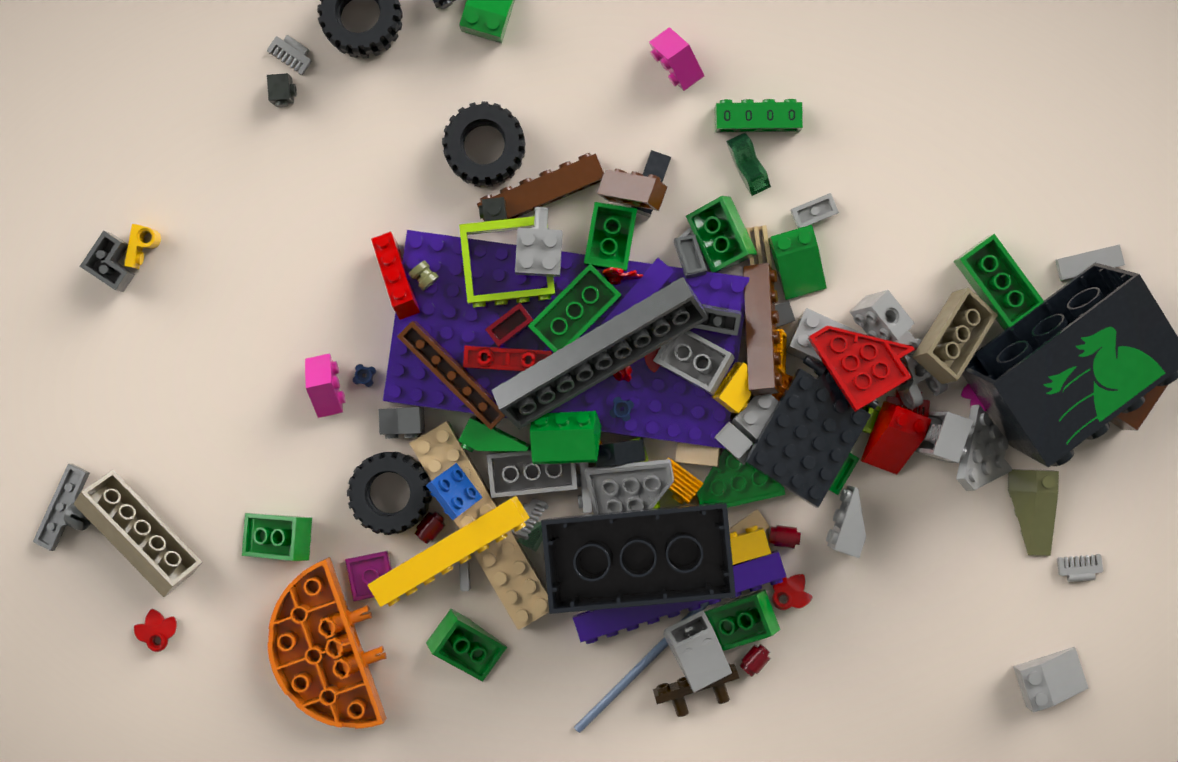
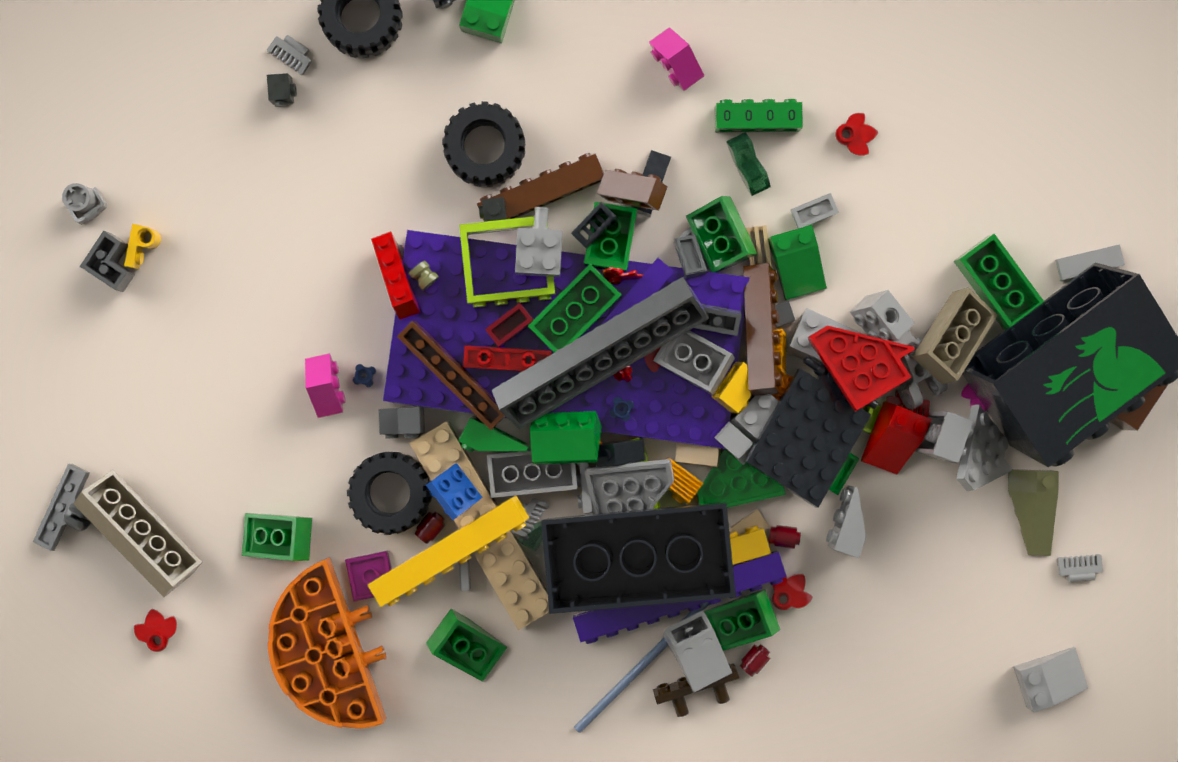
(84, 201): none -> light grey piece
(612, 218): none -> black slope
(858, 134): none -> red plate

